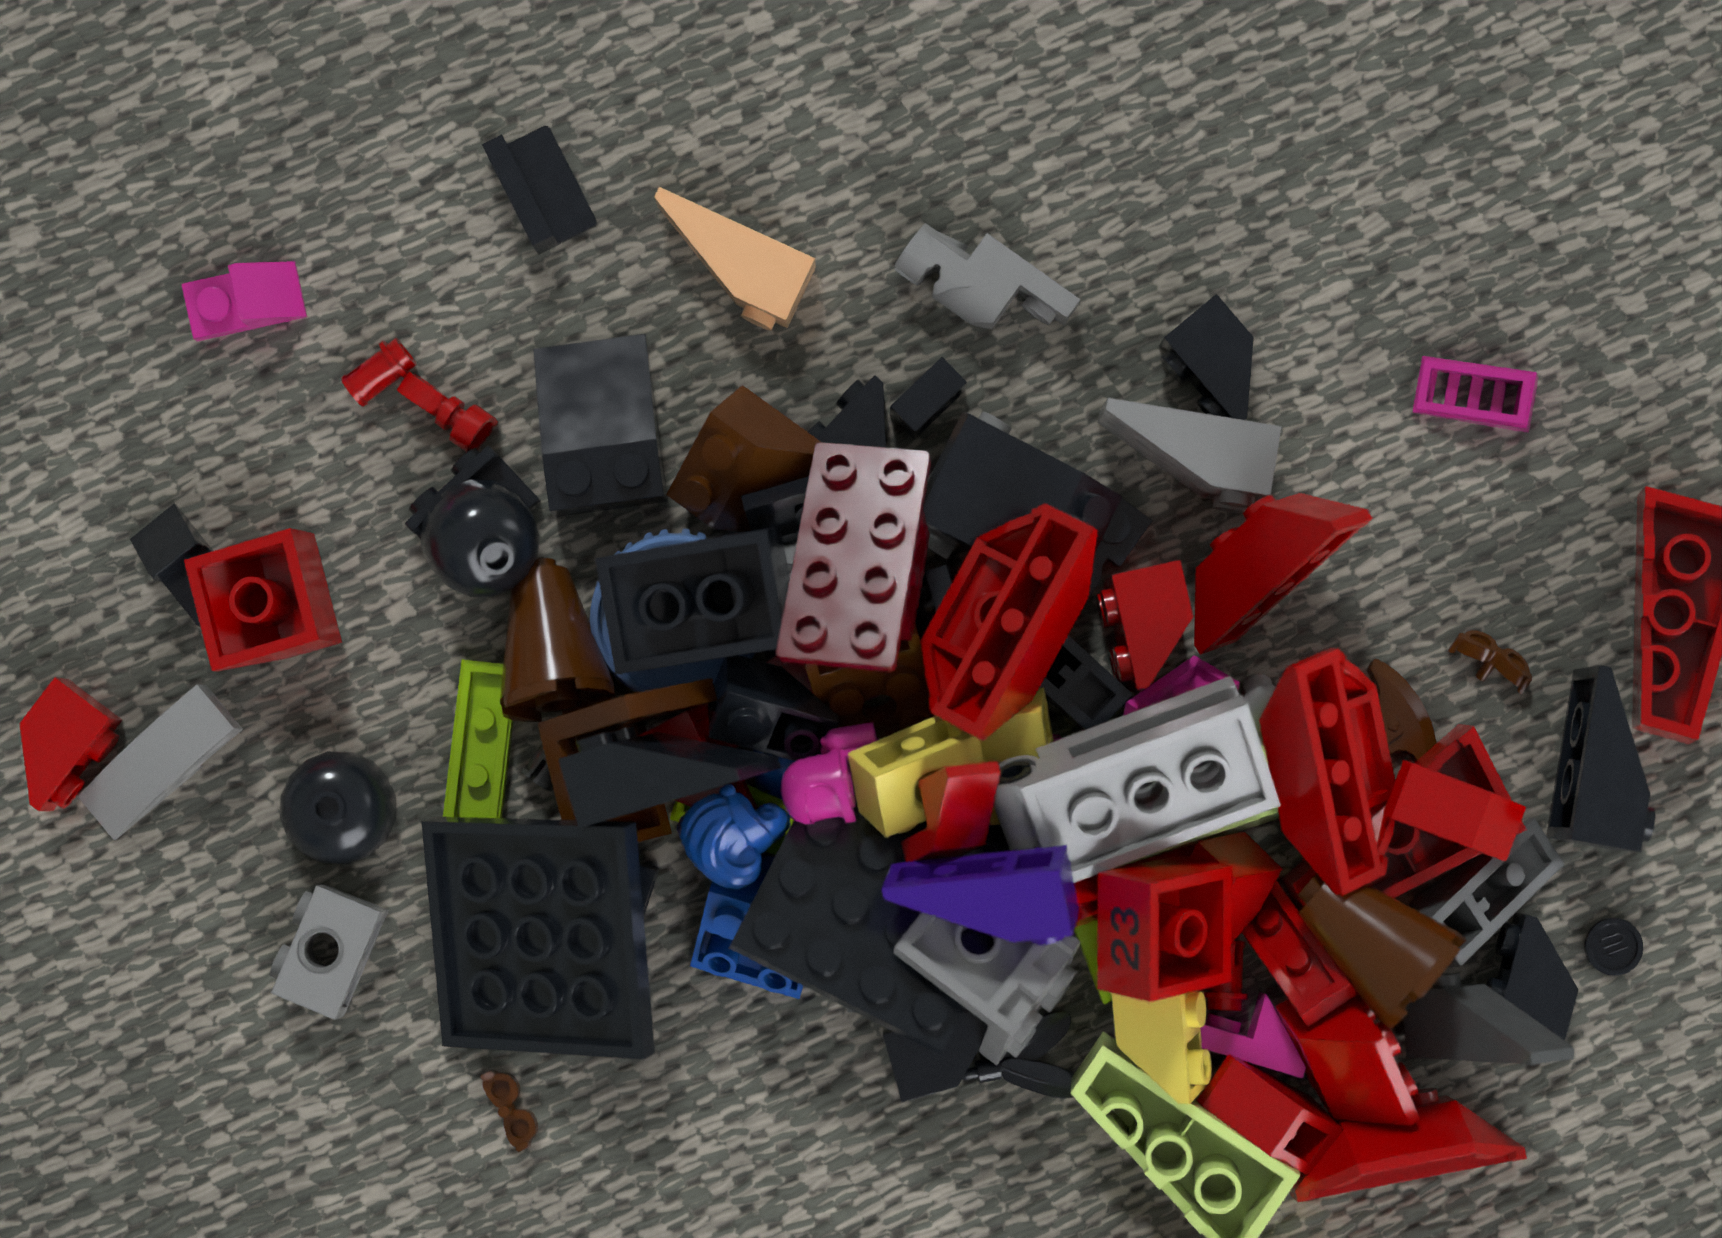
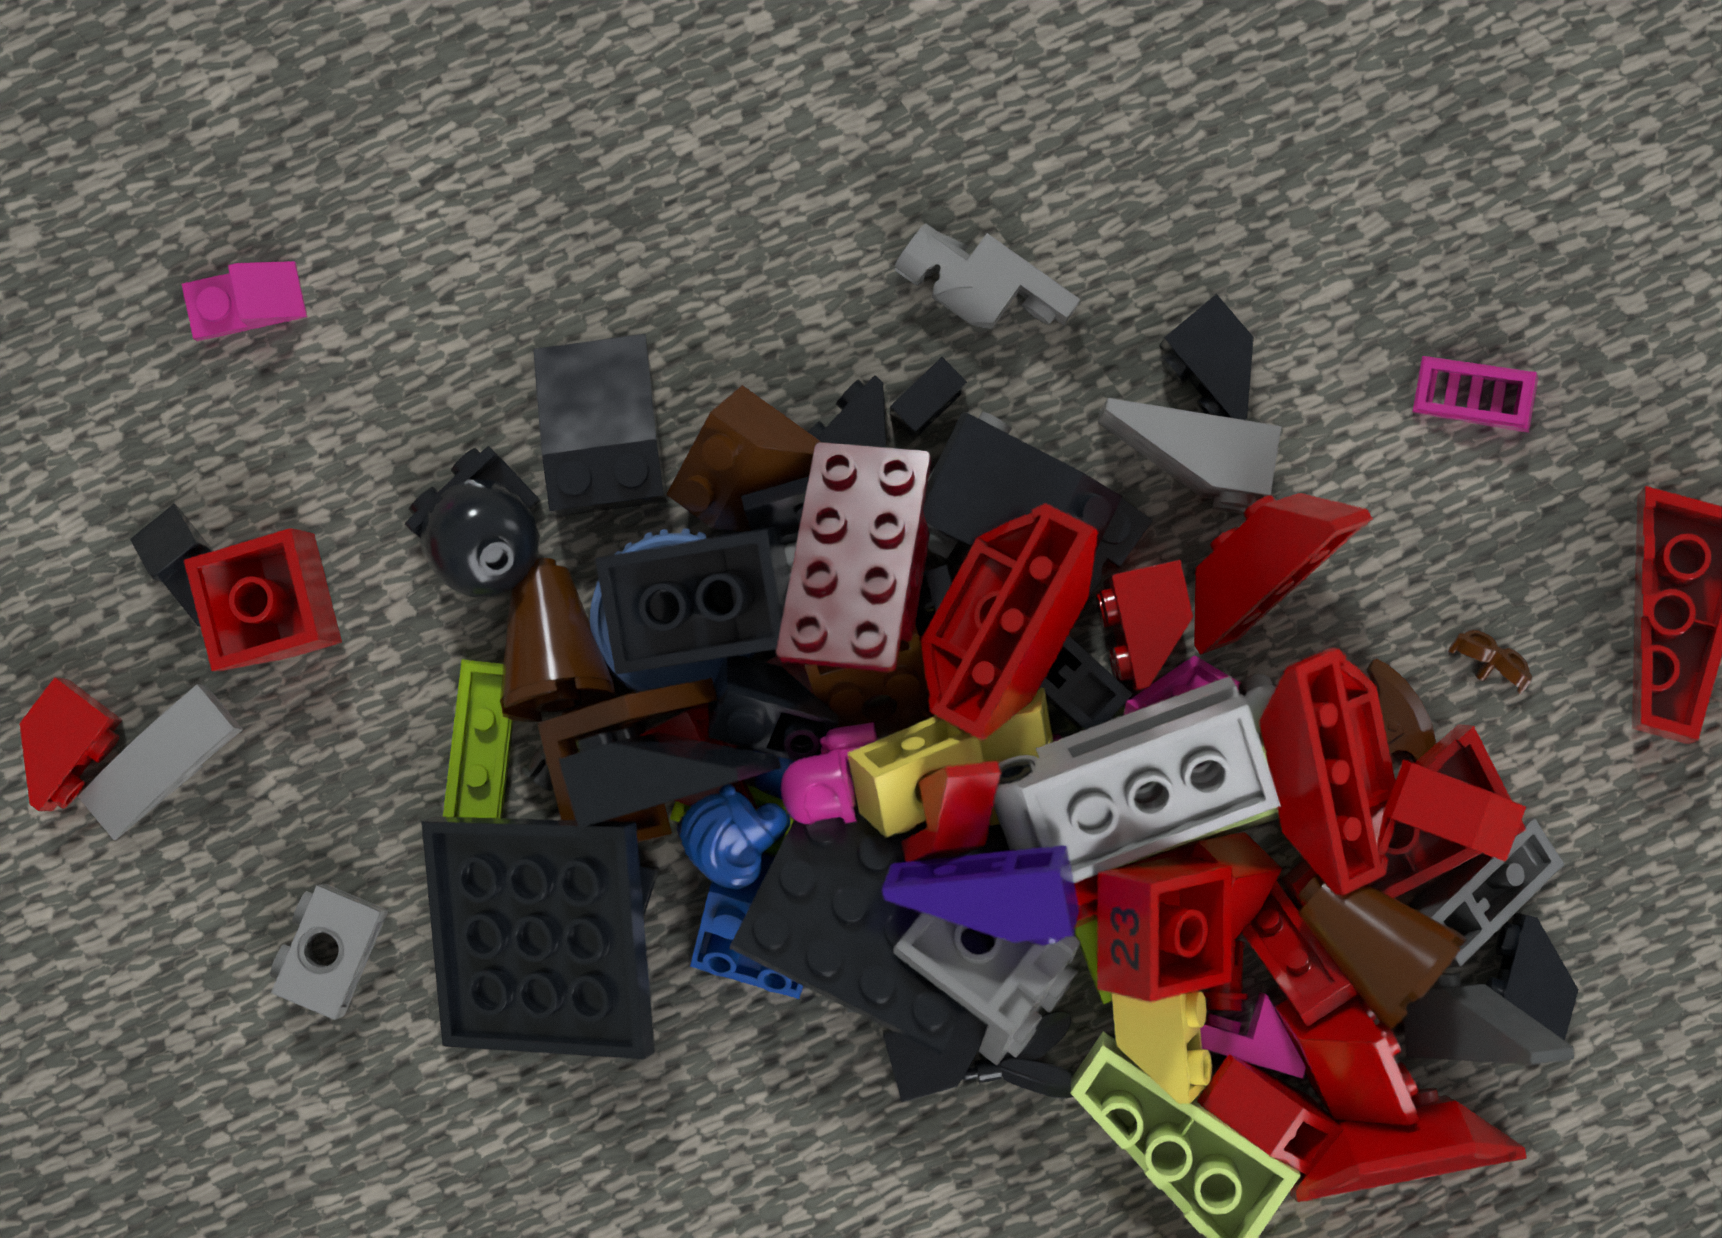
(338, 807): black cylinder -> none
(378, 371): red pin -> none
(468, 426): red piece -> none
(519, 1124): reddish brown piece -> none
(541, 188): black panel -> none
(749, 266): light nougat slope -> none
(1599, 776): black slope -> none
(1613, 946): black piece -> none

